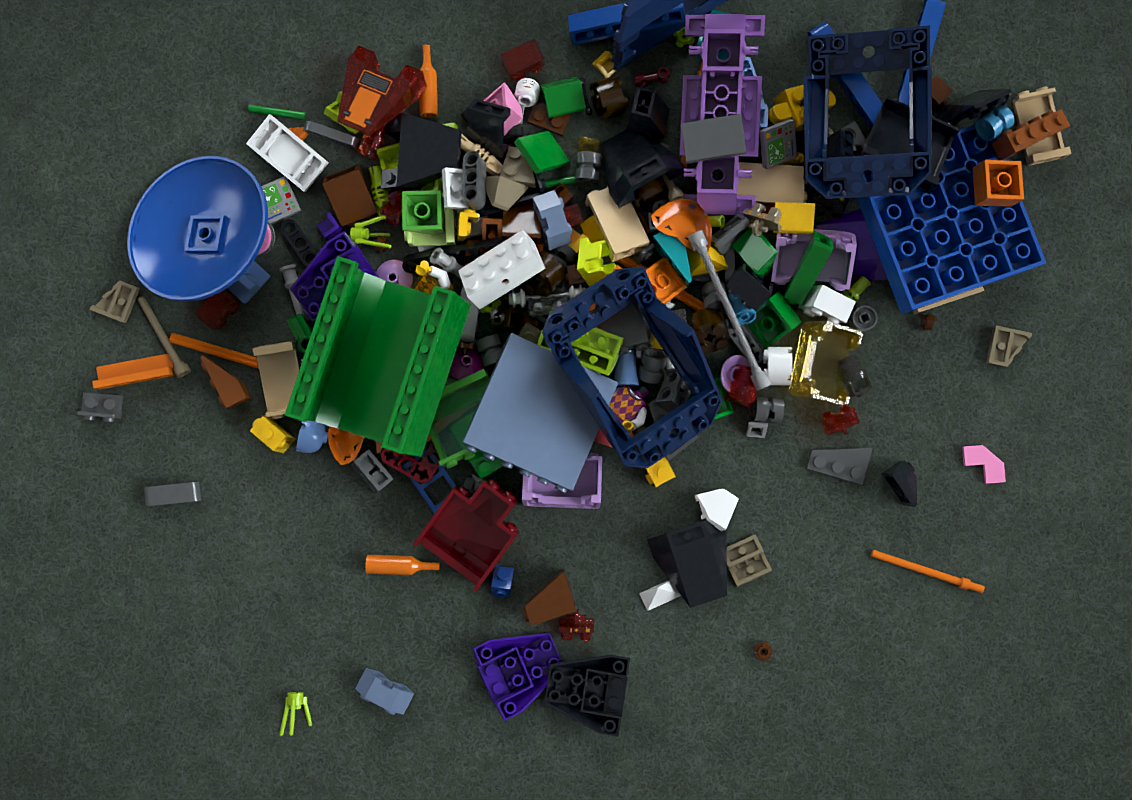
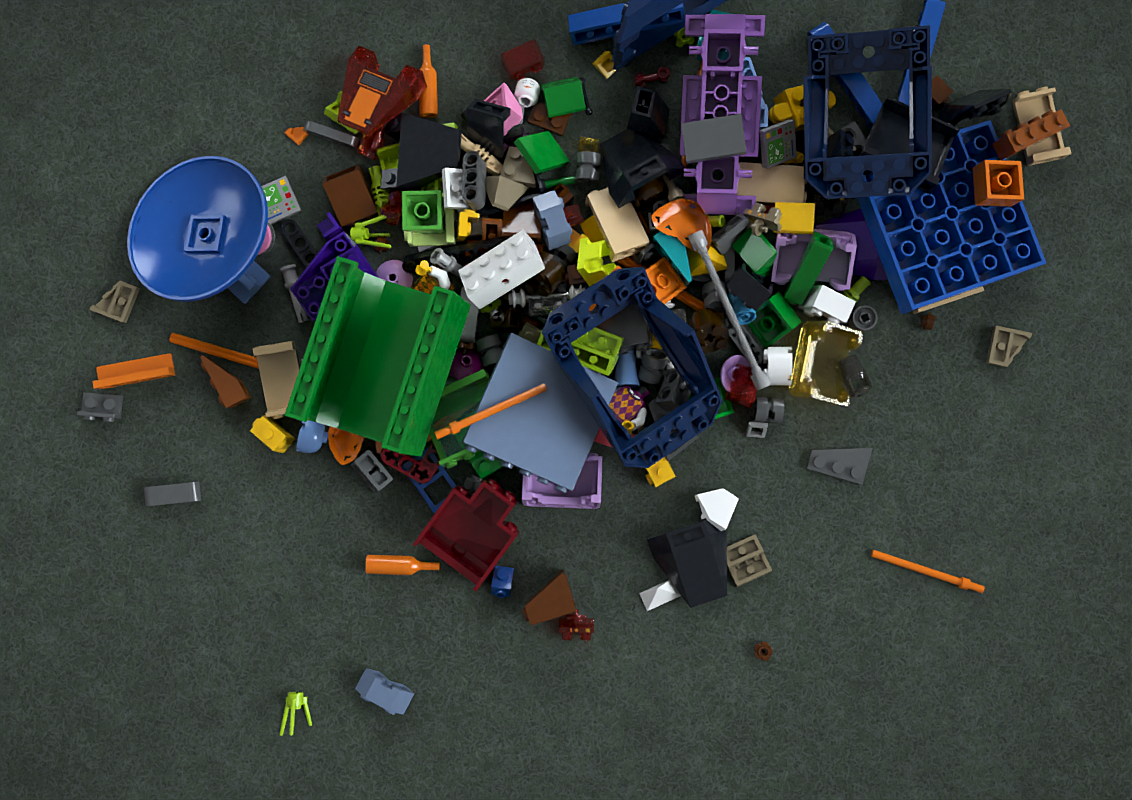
(180, 367): dark tan piece -> none
(217, 309): clear red brick -> none
(277, 112): green bar -> none
(287, 153): white slope -> none
(300, 330): green piece -> none
(454, 427): none -> orange bar
(515, 670): dark purple wedge -> none
(590, 691): black wedge -> none
(608, 98): dark brown brick -> none
(840, 421): clear red hips -> none
(903, 482): black slope -> none
(992, 466): bright pink tile -> none
(994, 123): dark azure wheel -> none

